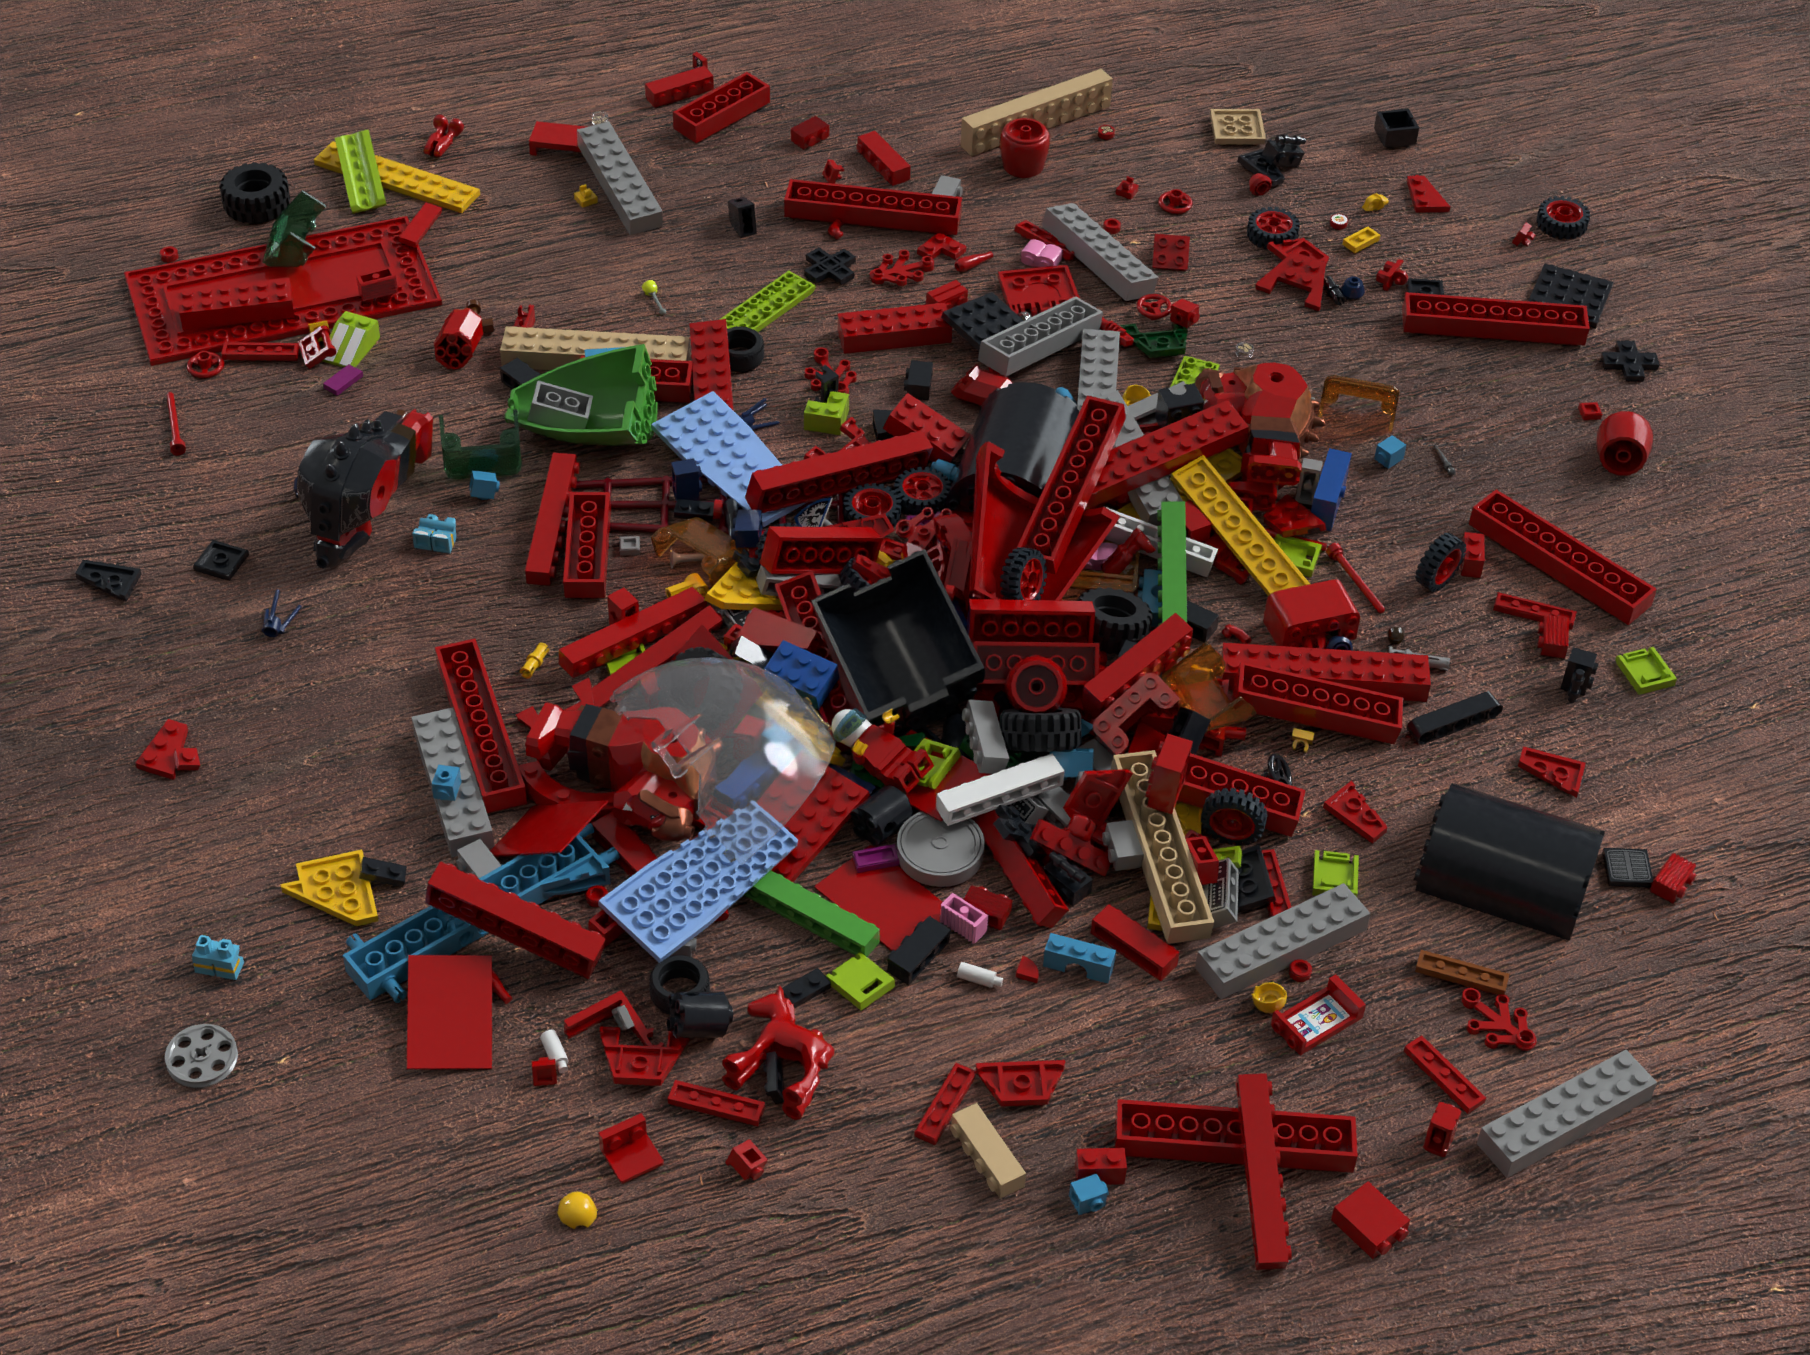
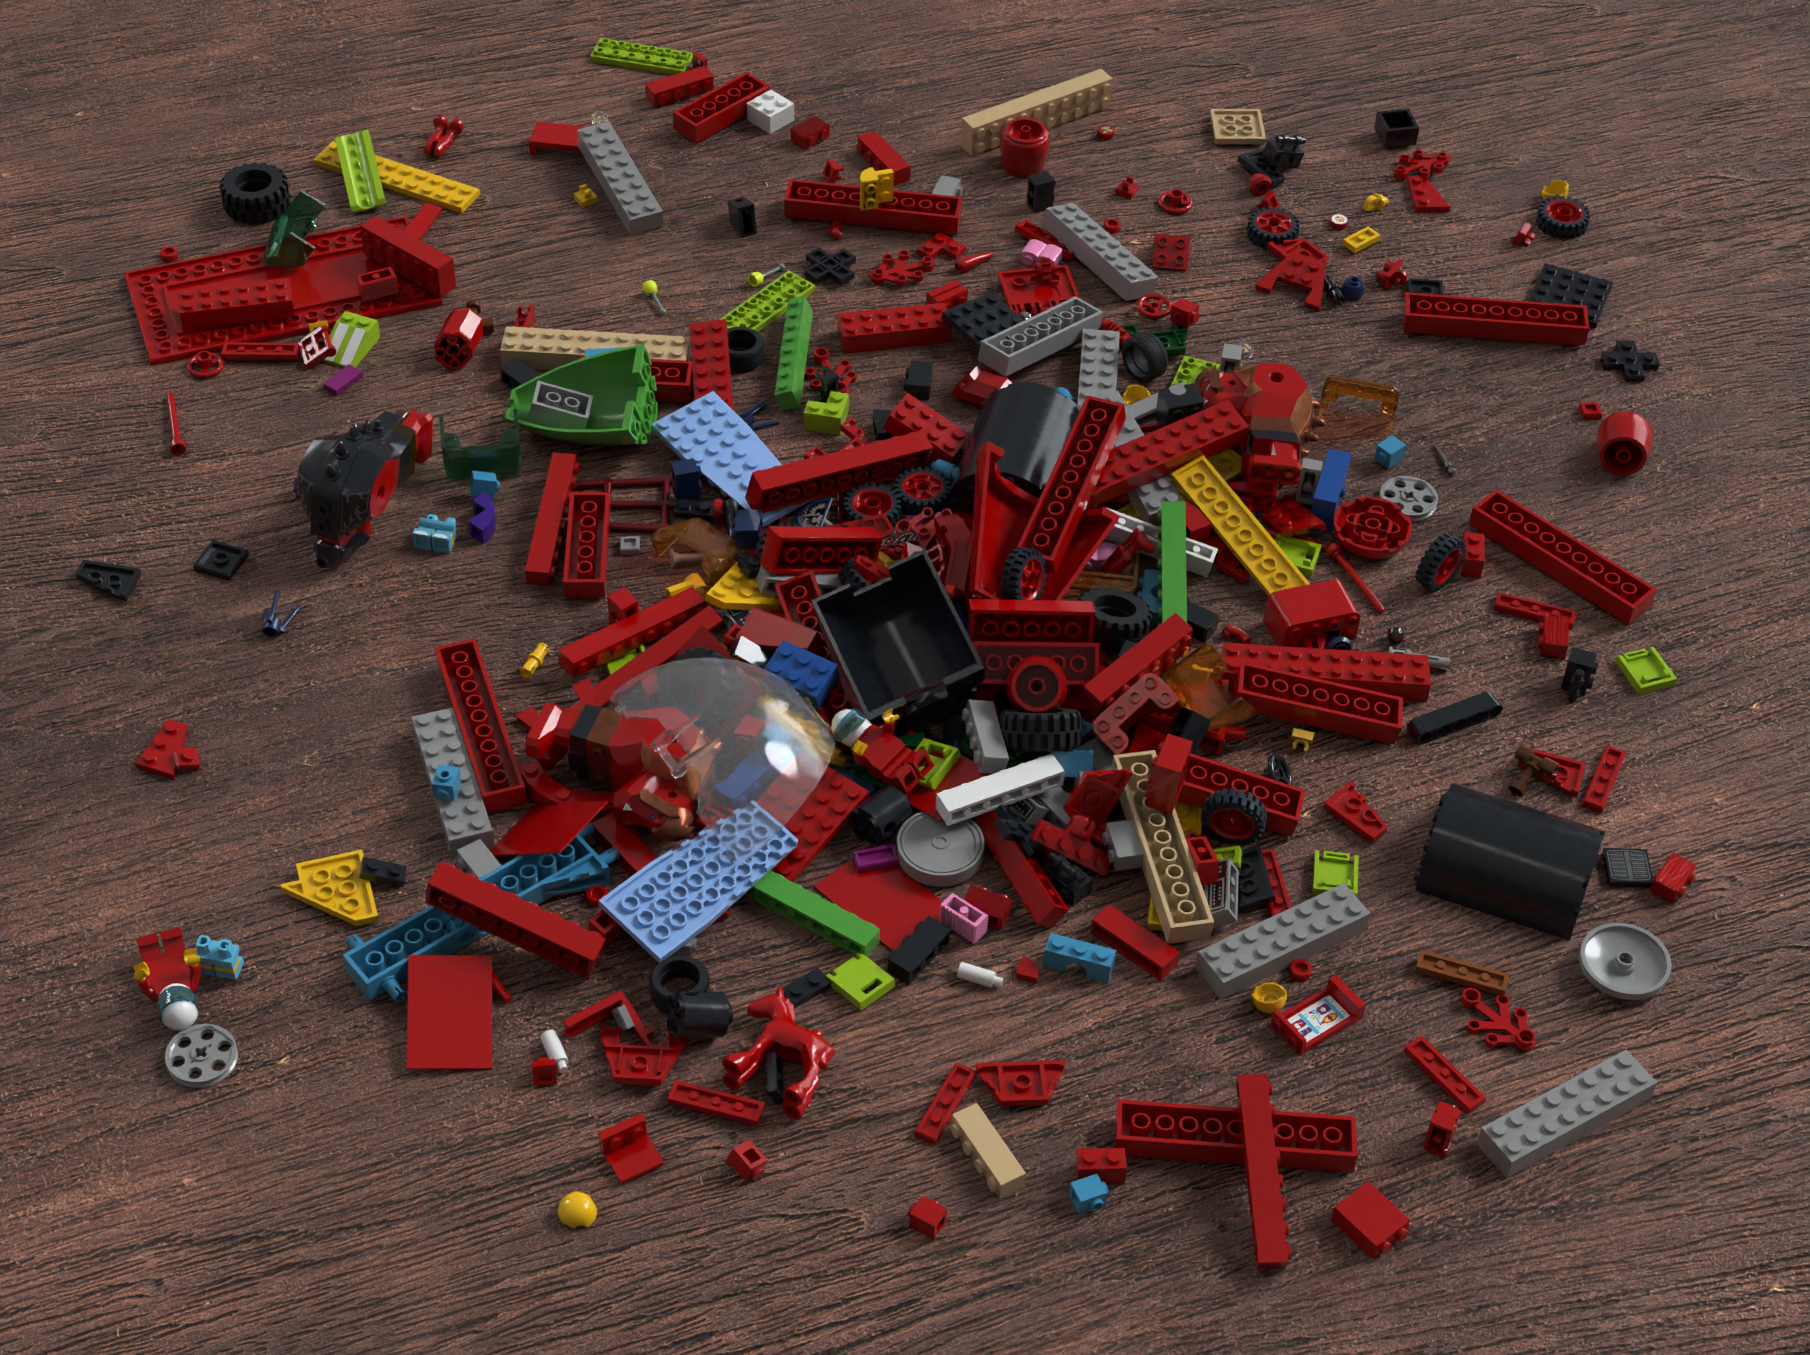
(169, 977): none -> piece
(408, 256): none -> red brick
(484, 523): none -> dark purple brick
(640, 56): none -> lime plate
(756, 278): none -> neon yellow hinge
(770, 111): none -> white brick
(793, 353): none -> bright green brick
(875, 188): none -> yellow brick
(899, 539): none -> black sticker
(926, 689): none -> red piece
(927, 1217): none -> red brick
(1040, 191): none -> black brick
(1045, 268): none -> red gear
(1144, 356): none -> black tyre
(1231, 357): none -> light grey brick
(1269, 200): none -> red tile
(1372, 527): none -> red brick
(1409, 498): none -> light grey wedge
(1439, 161): none -> red plant
(1533, 766): none -> reddish brown bar
(1556, 188): none -> yellow hair
(1604, 779): none -> red tile
(1625, 961): none -> light grey dish

